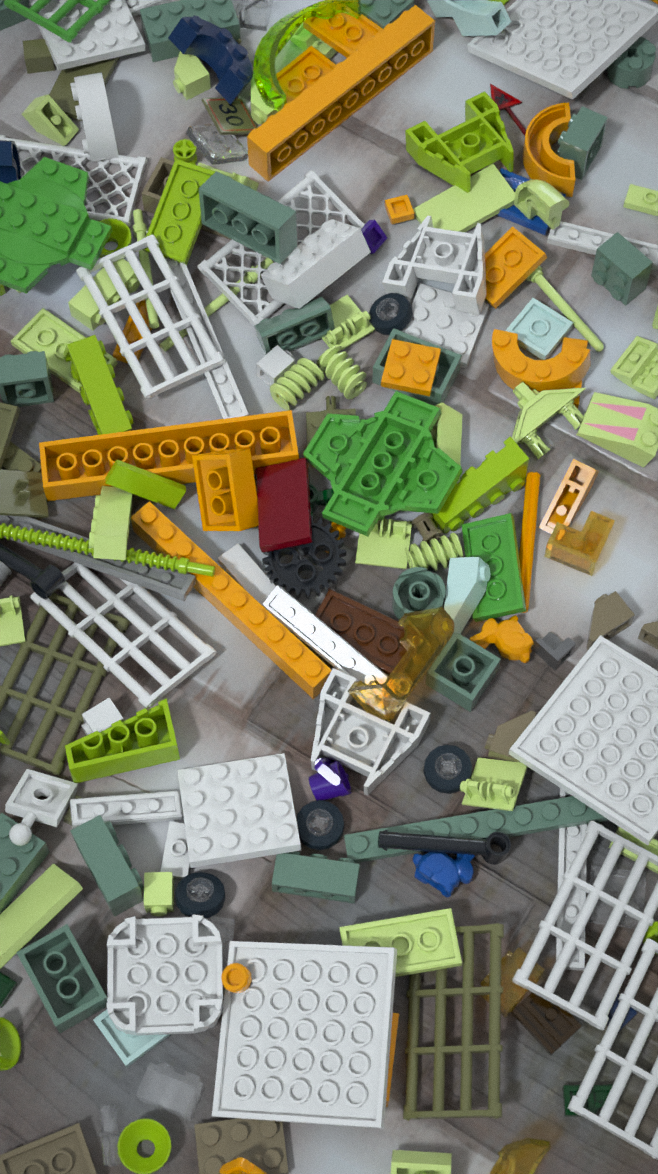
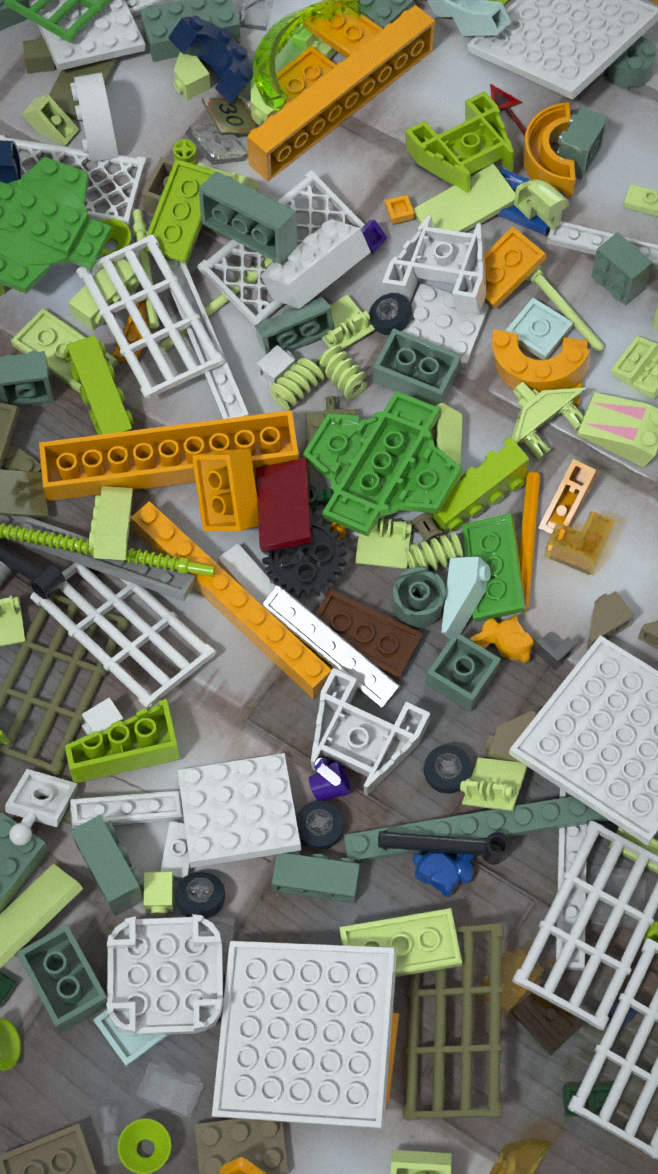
(145, 484): lime tile -> none
(236, 978): light orange tile -> none
(410, 367): light orange plate -> none
(424, 640): clear yellow windscreen -> none

